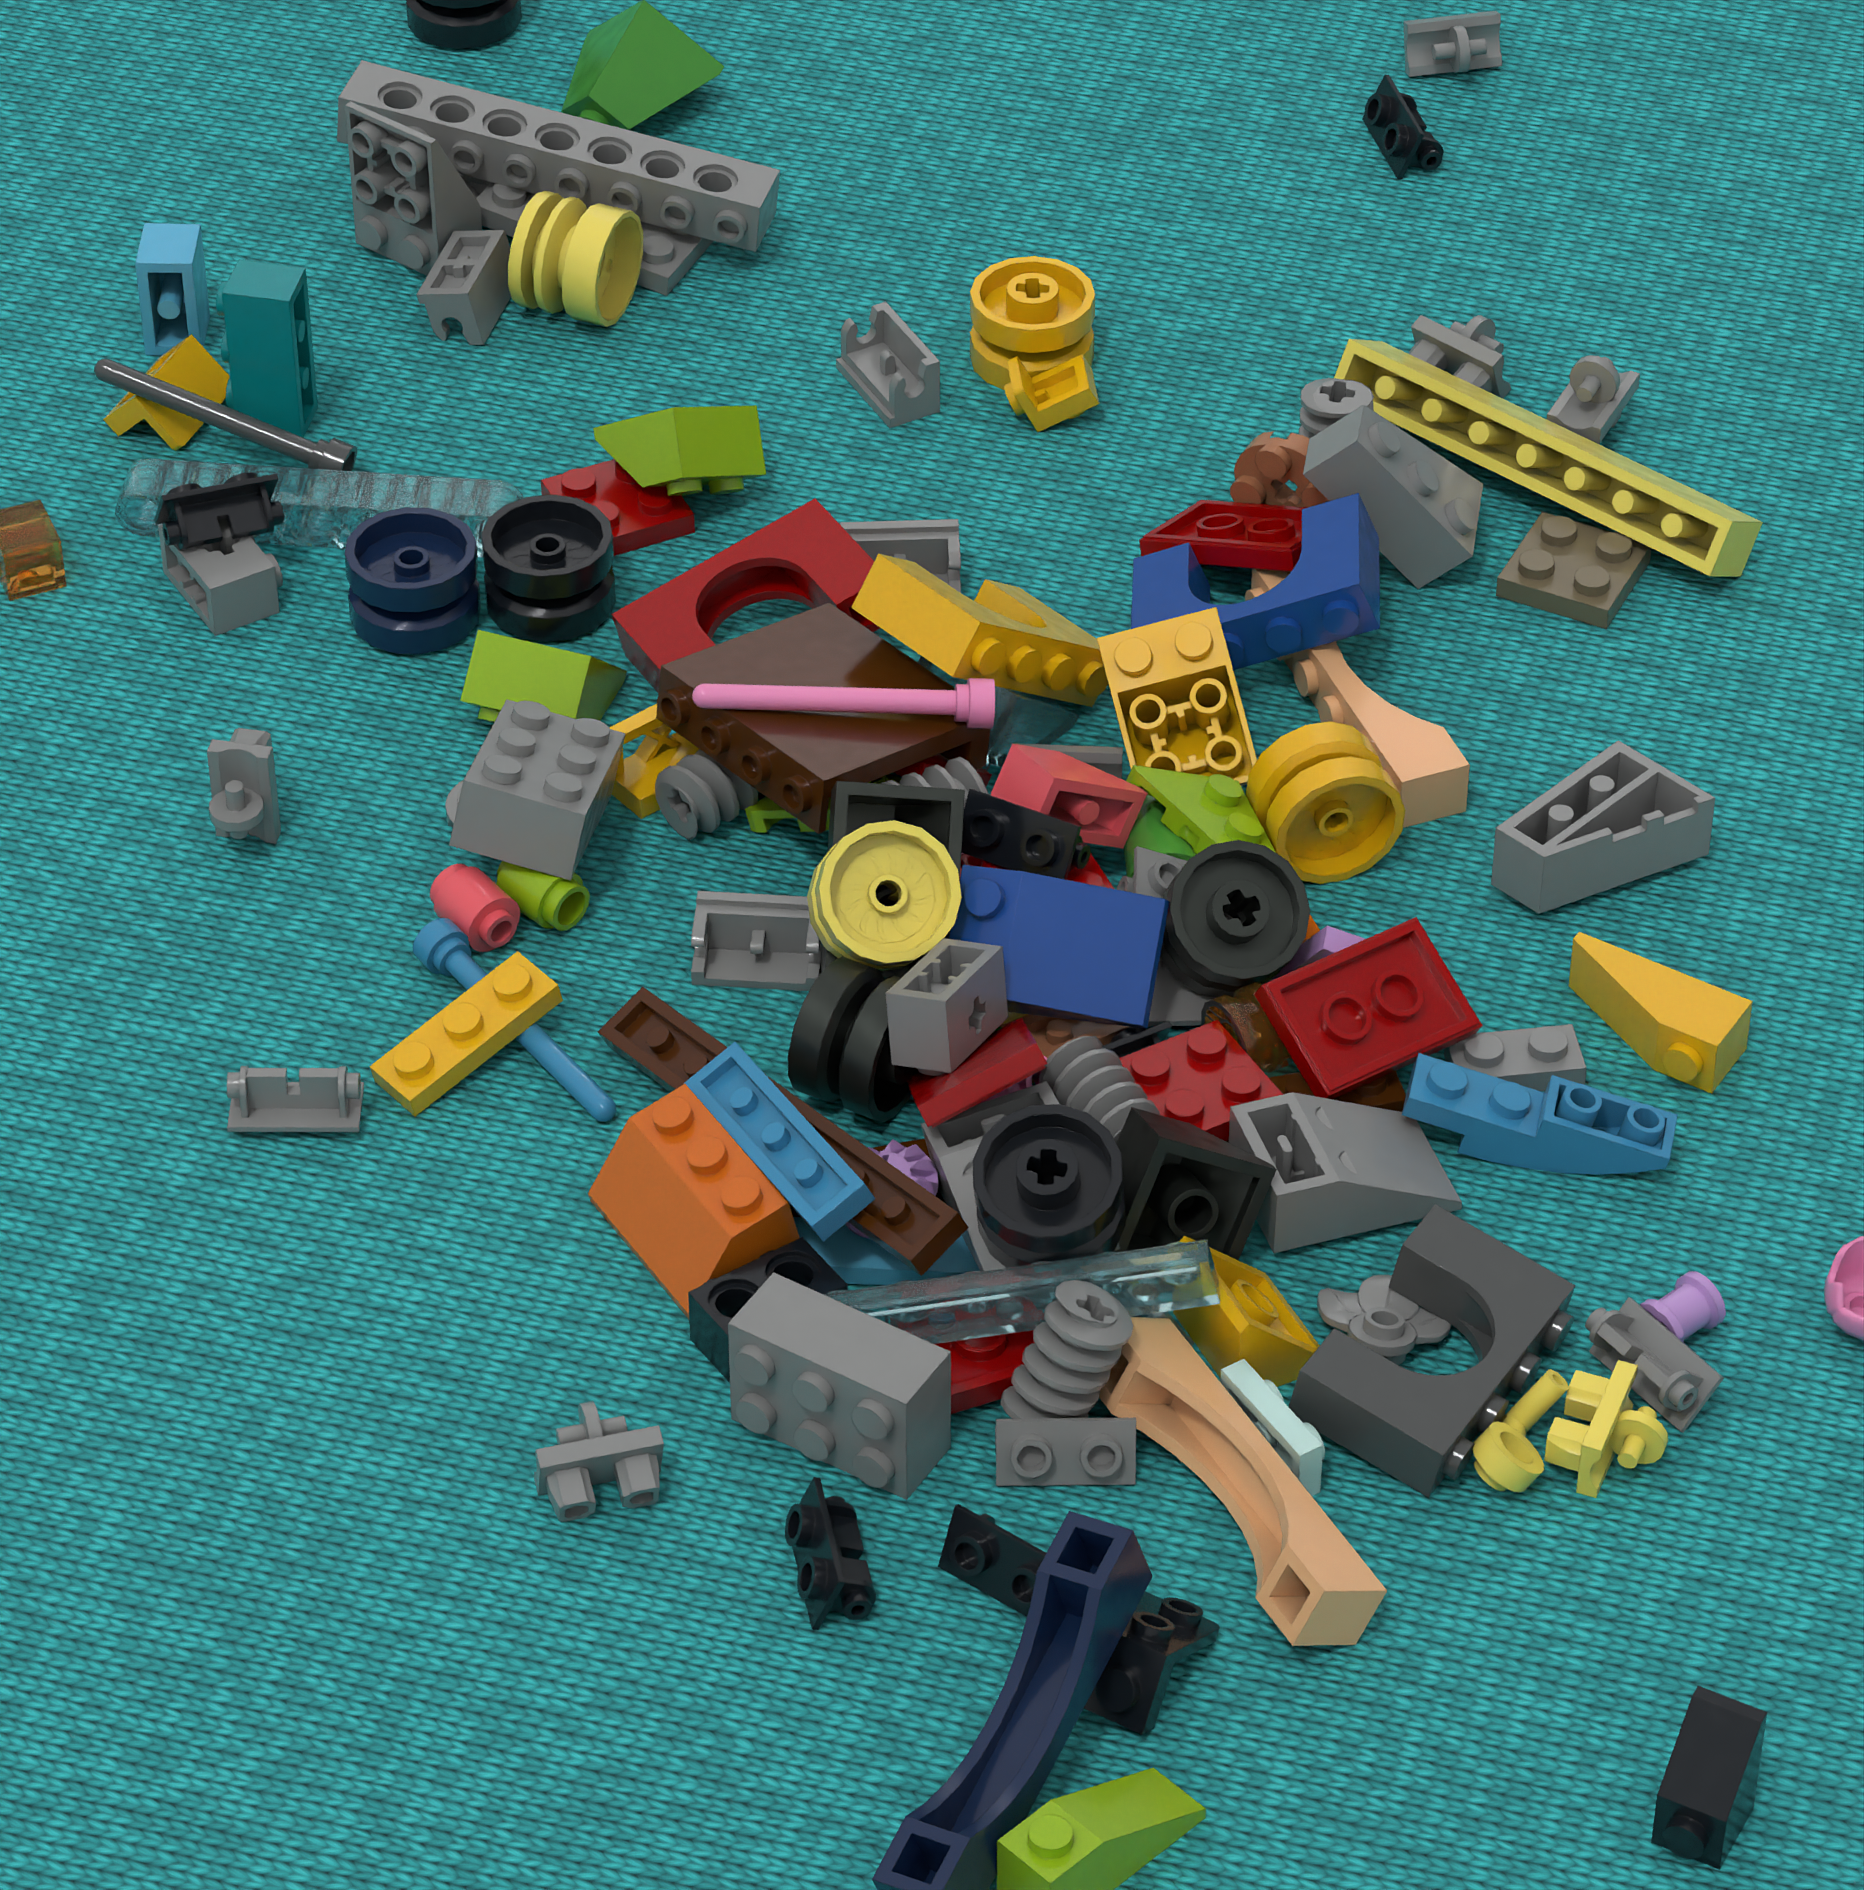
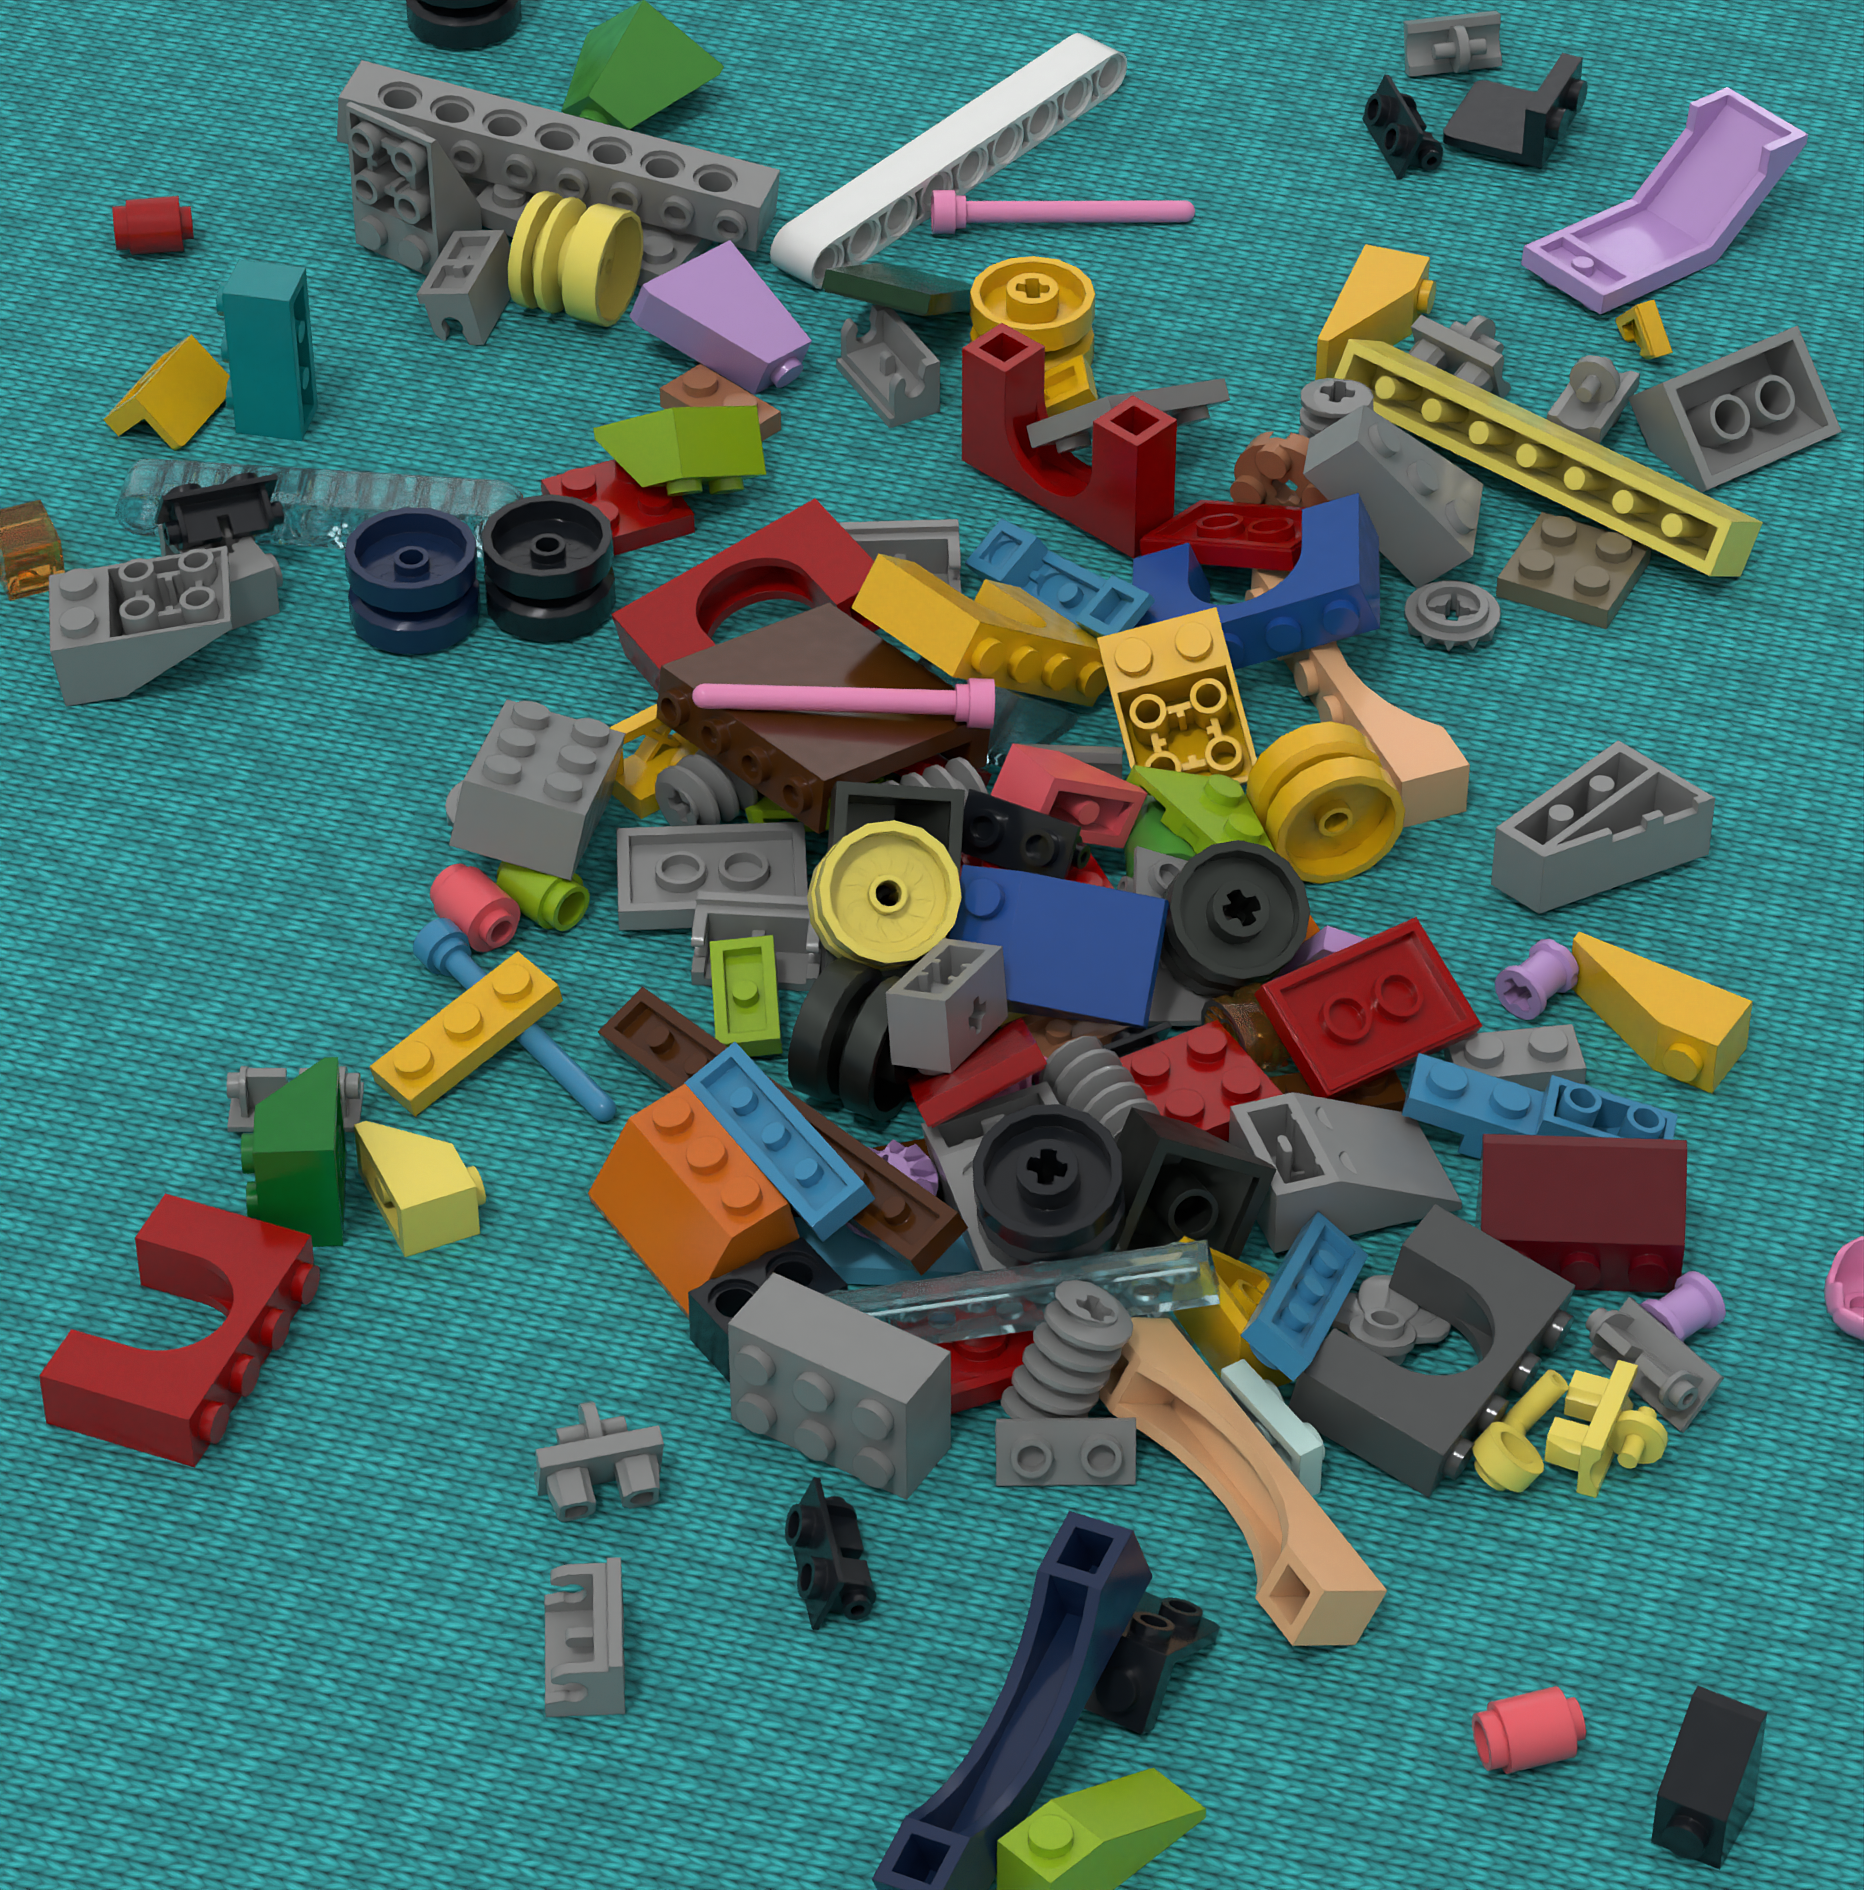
(135, 620): none -> light grey slope
(152, 225): none -> red brick
(171, 285): medium azure brick -> none
(183, 1396): none -> red arch
(244, 786): light grey hips -> none
(300, 1156): none -> green slope
(320, 455): dark grey piece -> none
(419, 1186): none -> light yellow slope
(534, 672): lime slope -> none
(585, 1641): none -> light grey hinge
(669, 864): none -> light grey plate
(706, 388): none -> nougat plate
(724, 319): none -> lavender slope
(746, 994): none -> lime plate
(899, 288): none -> dark green tile
(949, 156): none -> white beam
(953, 211): none -> bright pink piece
(991, 1558): black hinge -> none
(1074, 427): none -> light grey plate
(1082, 597): none -> dark azure slope
(1132, 445): none -> red arch
(1304, 1297): none -> dark azure plate
(1376, 304): none -> yellow slope
(1475, 608): none -> light grey gear
(1516, 121): none -> black bracket
(1528, 1730): none -> coral brick
(1529, 985): none -> lavender bush
(1588, 1207): none -> dark red slope
(1646, 328): none -> yellow tile
(1680, 213): none -> lavender windscreen
(1737, 411): none -> light grey slope

